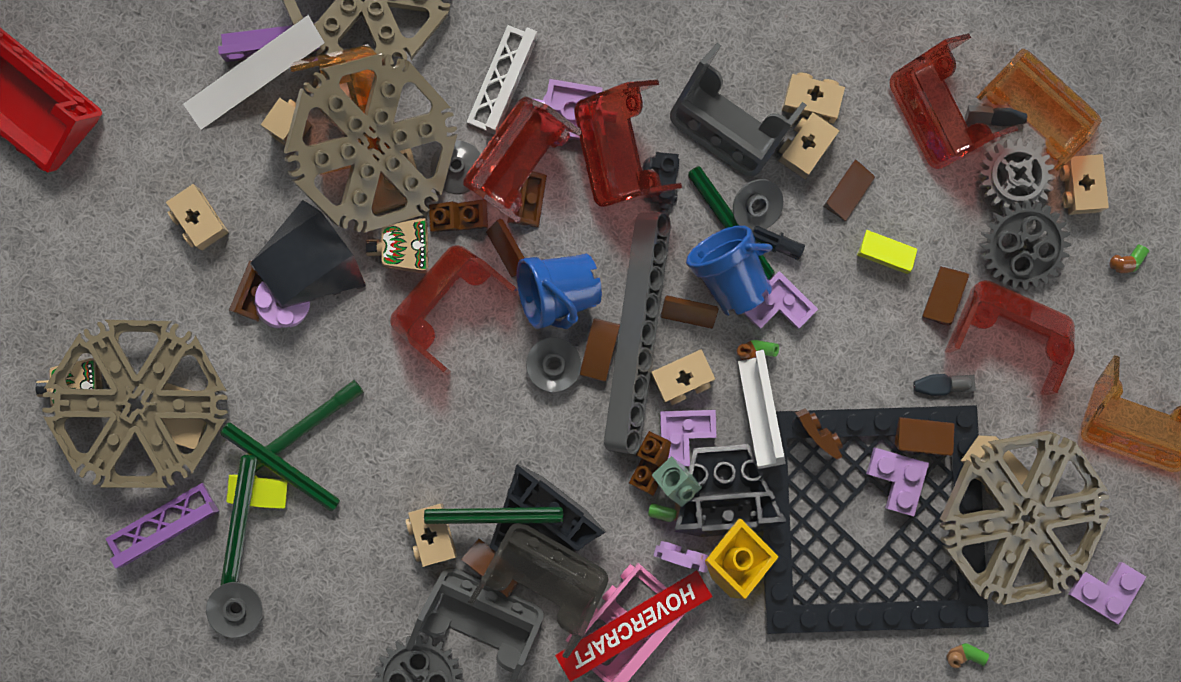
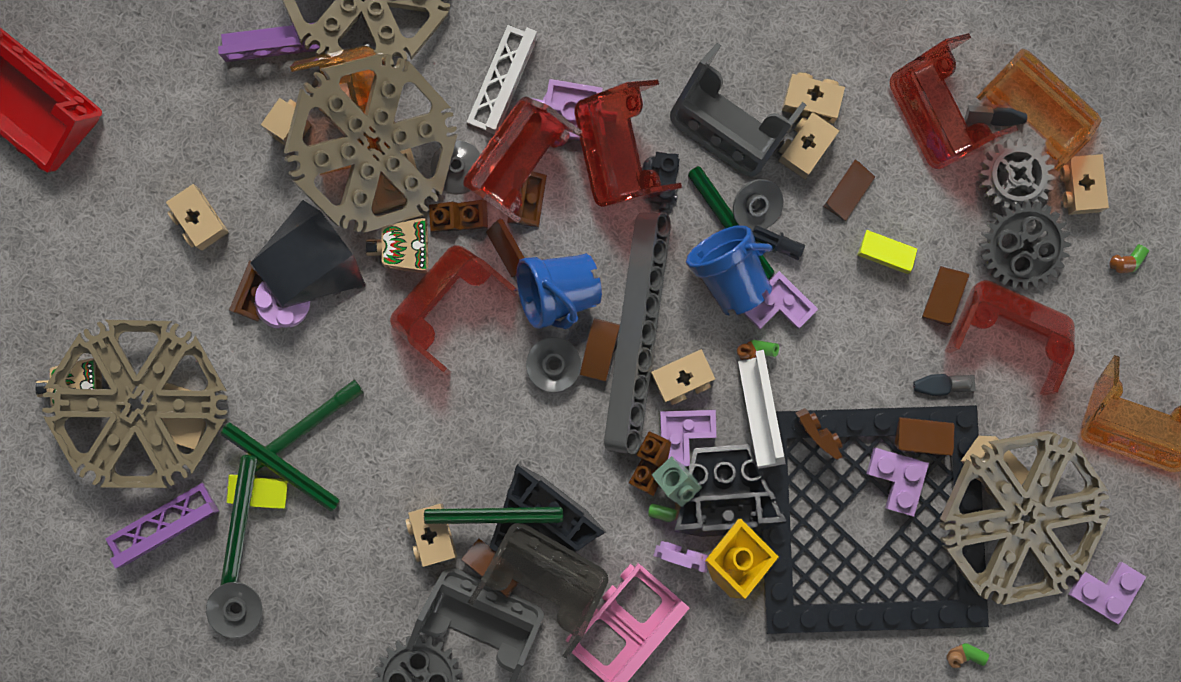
(254, 72): white sticker -> none
(635, 625): red sticker -> none
(689, 312): reddish brown slope -> none

